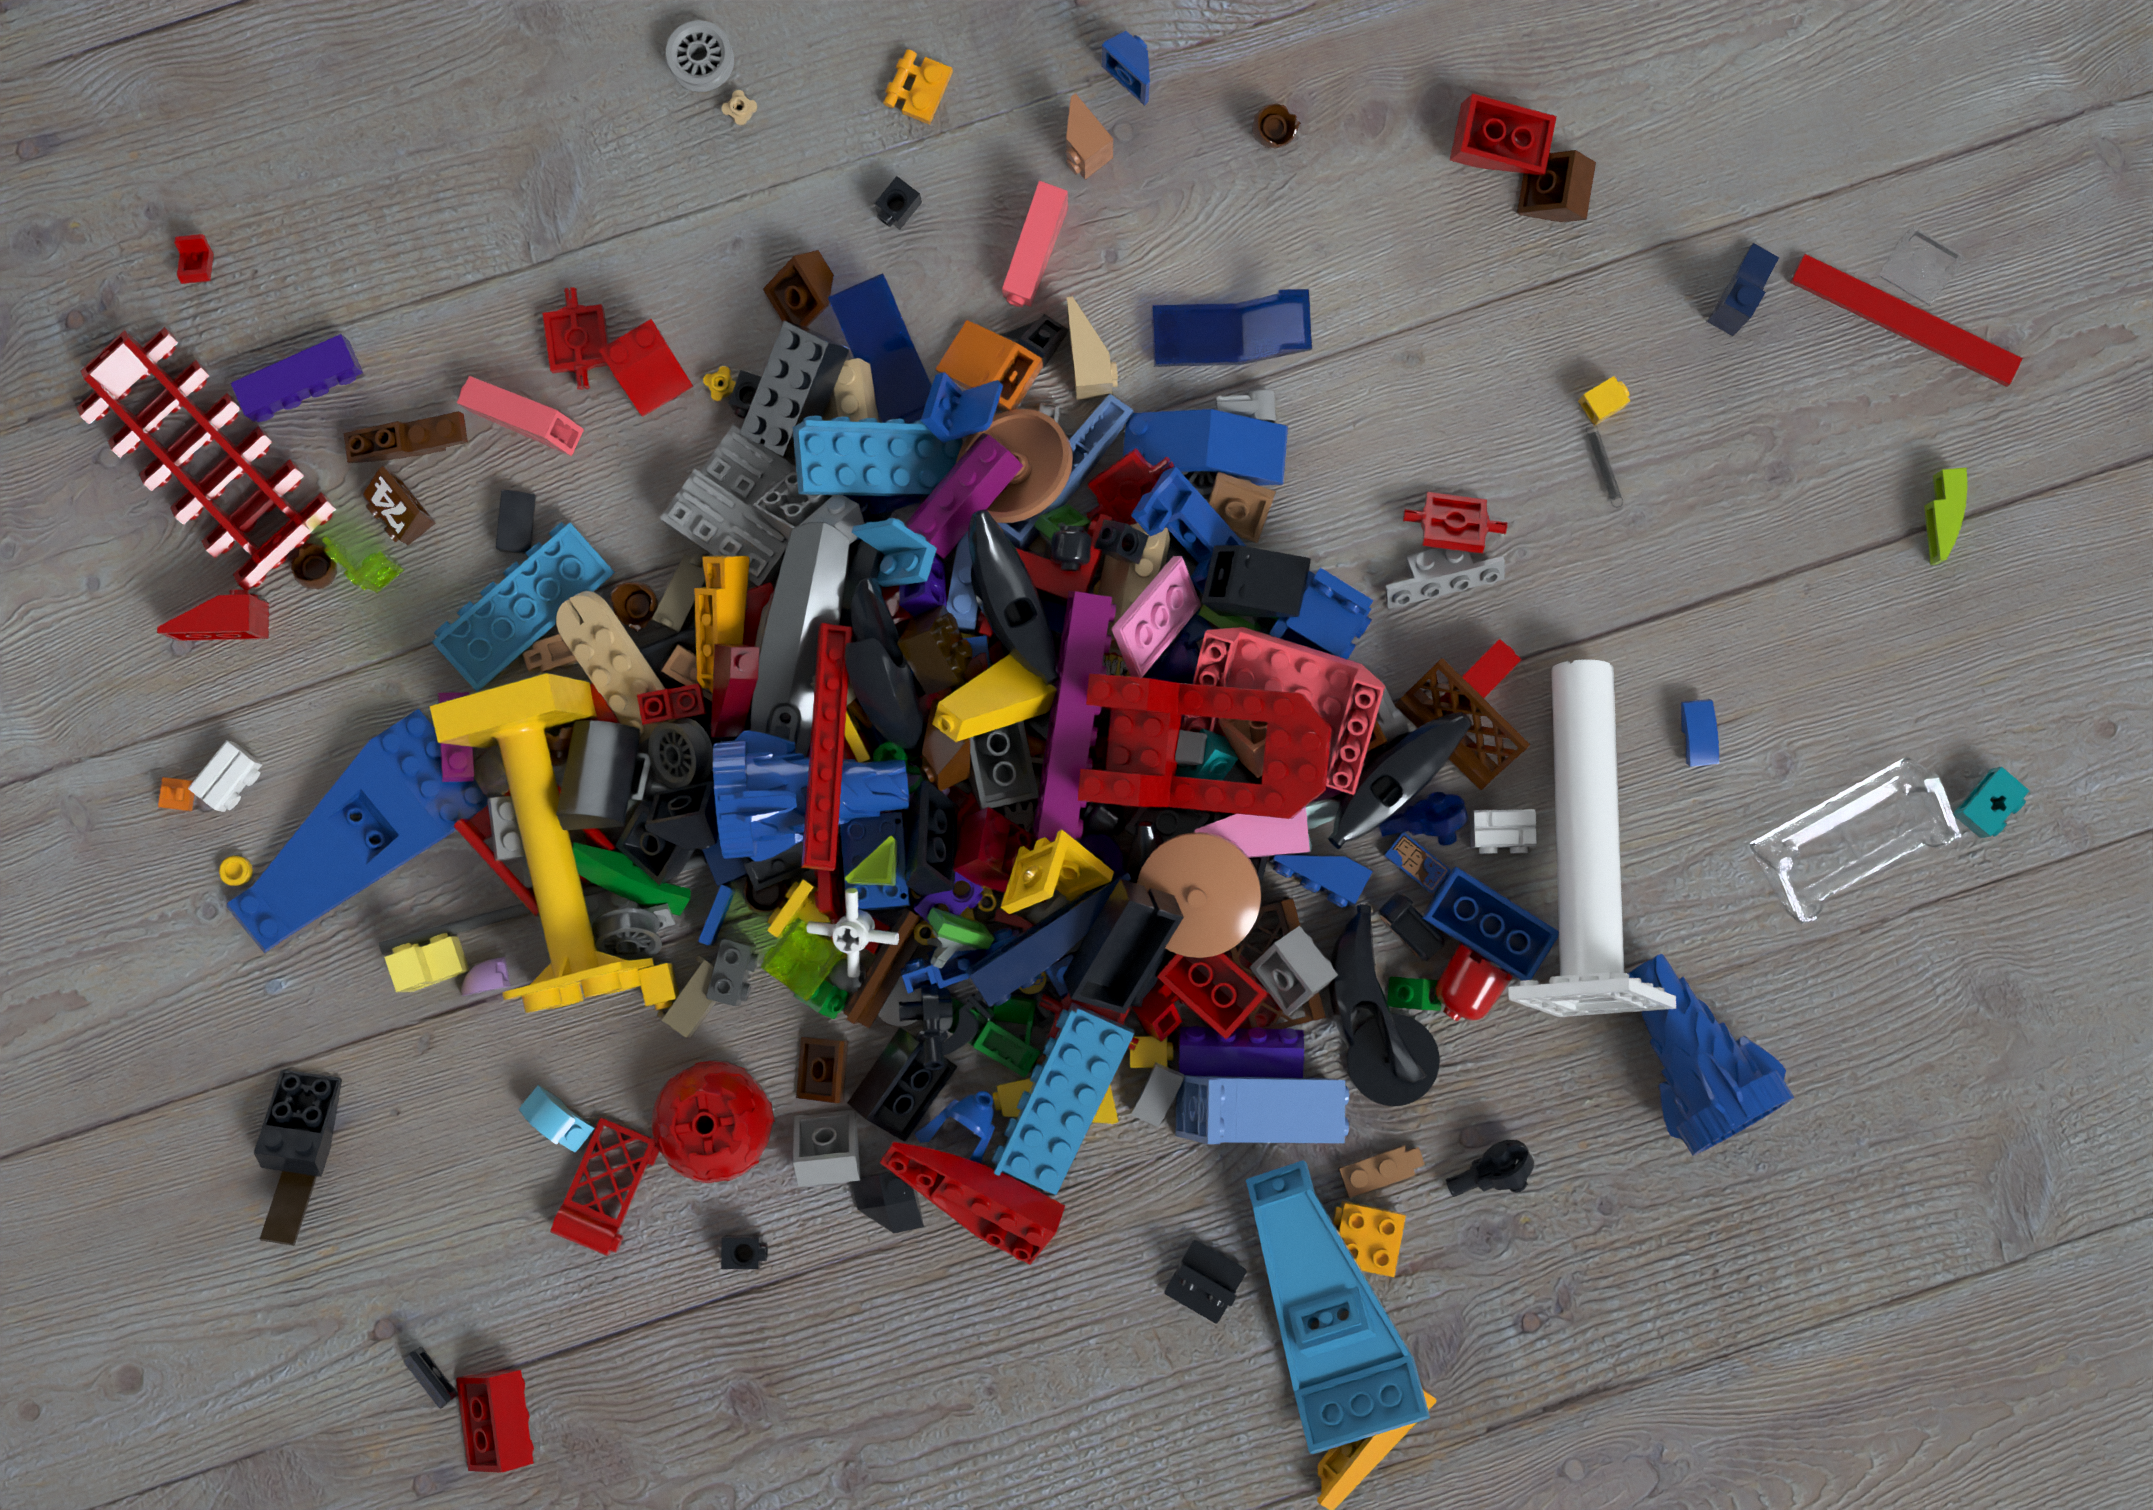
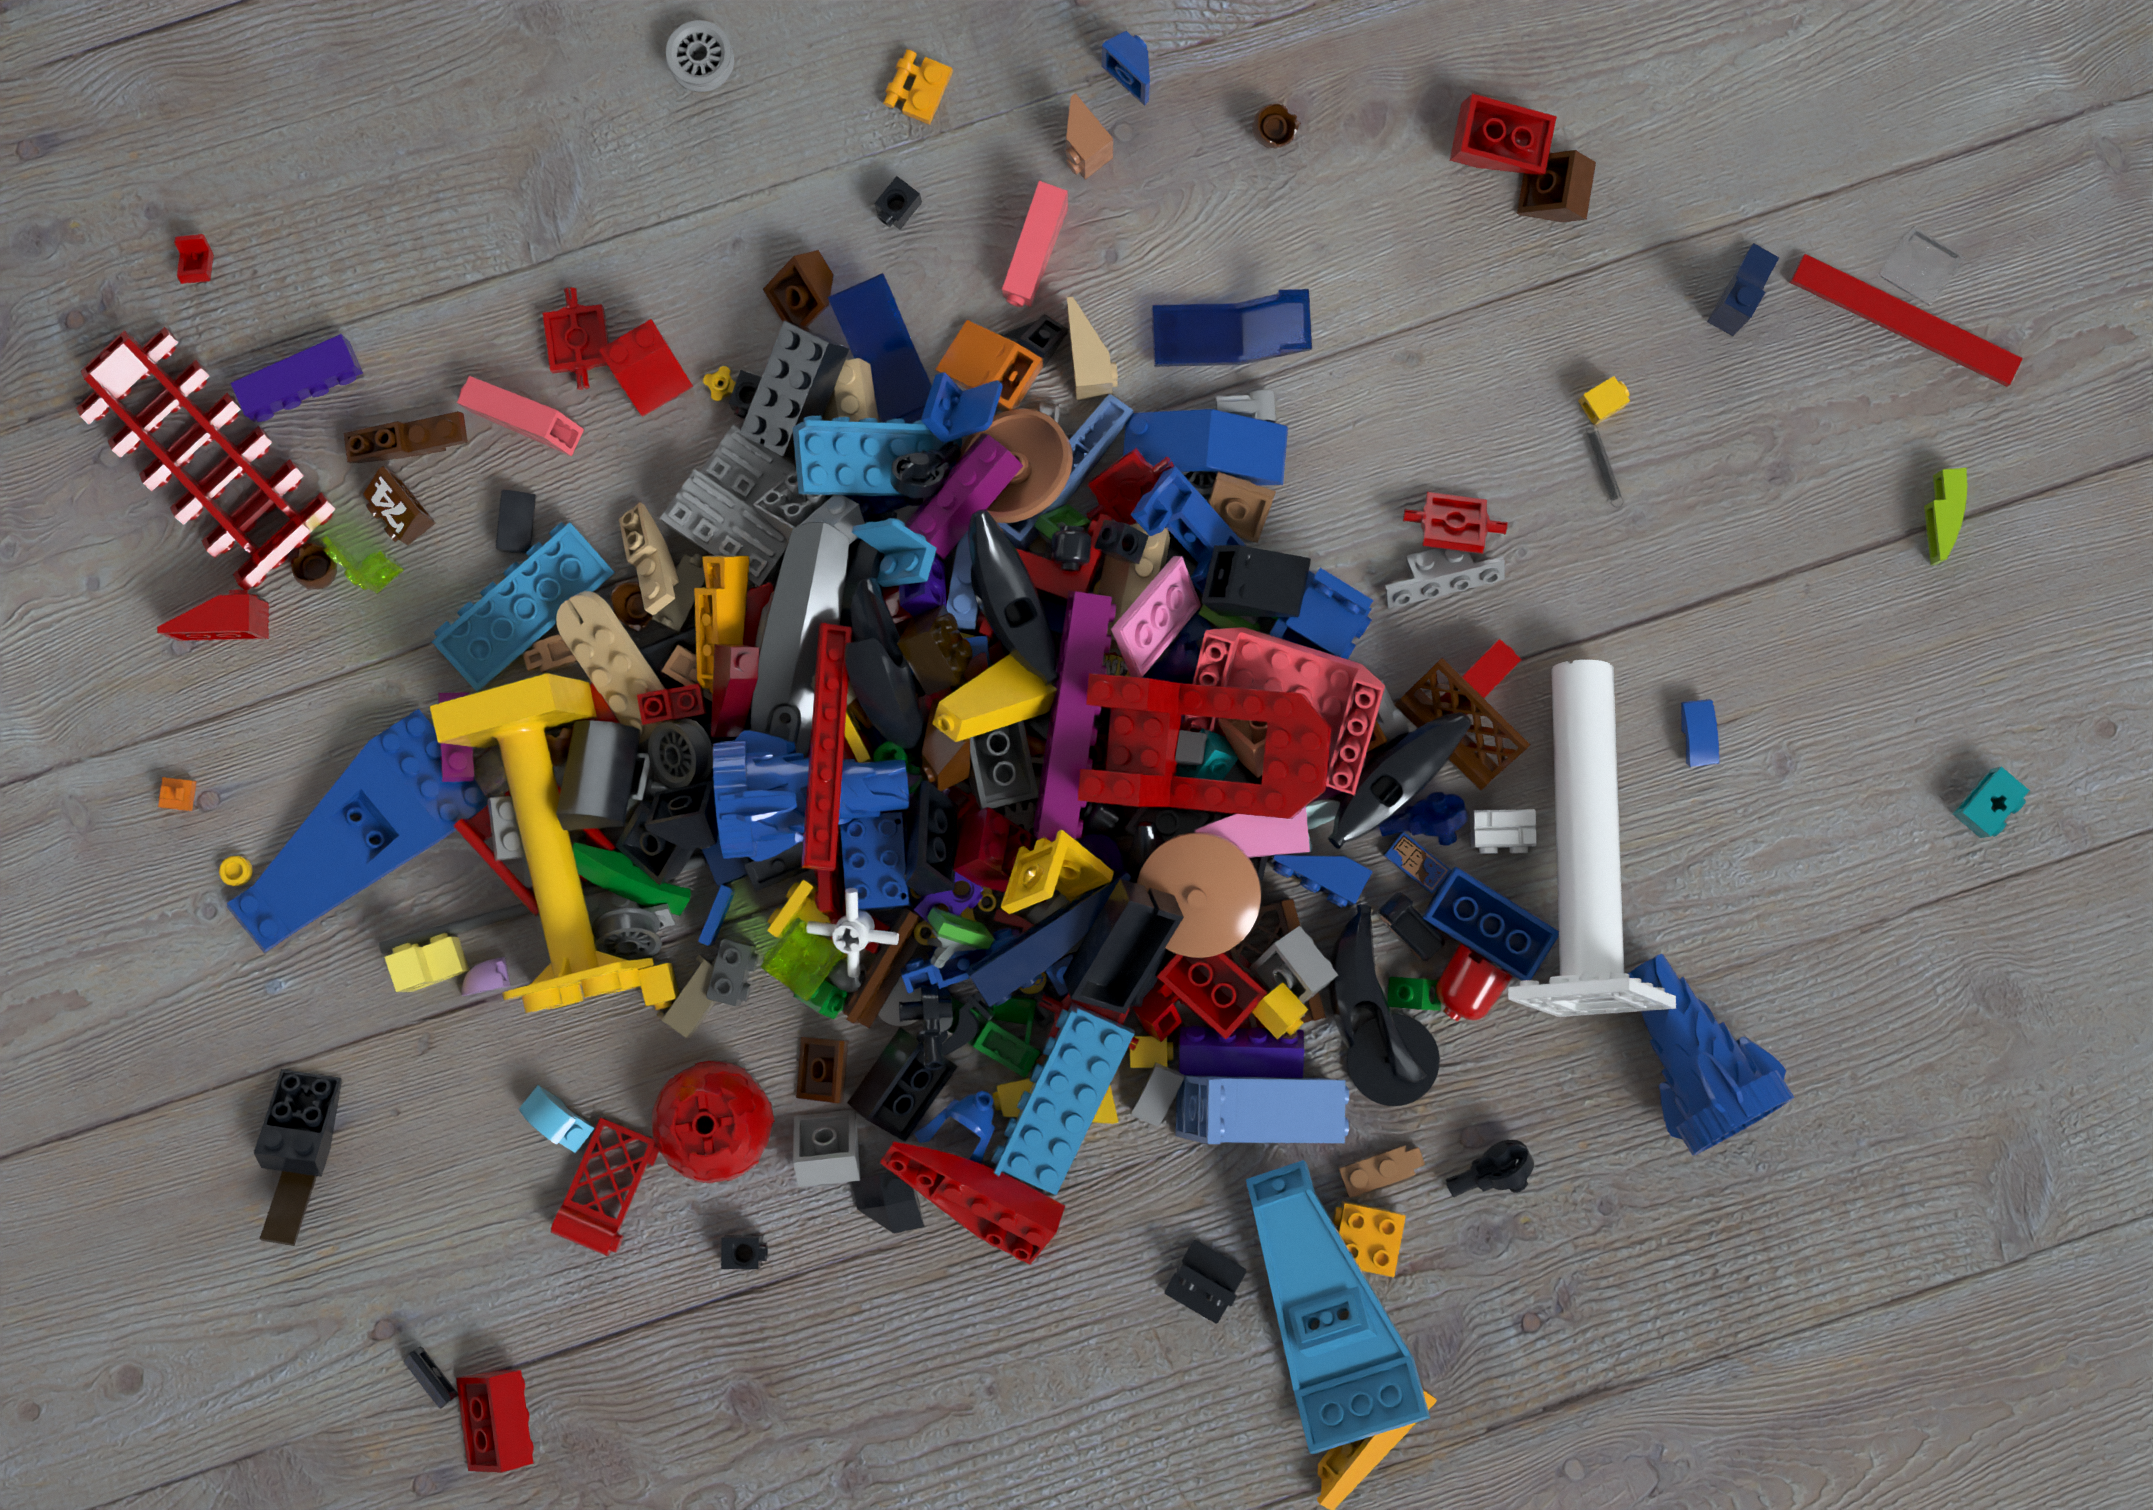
(226, 777): white brick -> none
(651, 557): none -> tan slope
(743, 115): tan plate -> none
(765, 900): reddish brown hair -> none
(878, 867): lime slope -> none
(918, 467): none -> black pin
(1280, 1011): none -> yellow brick
(1781, 845): clear windscreen -> none

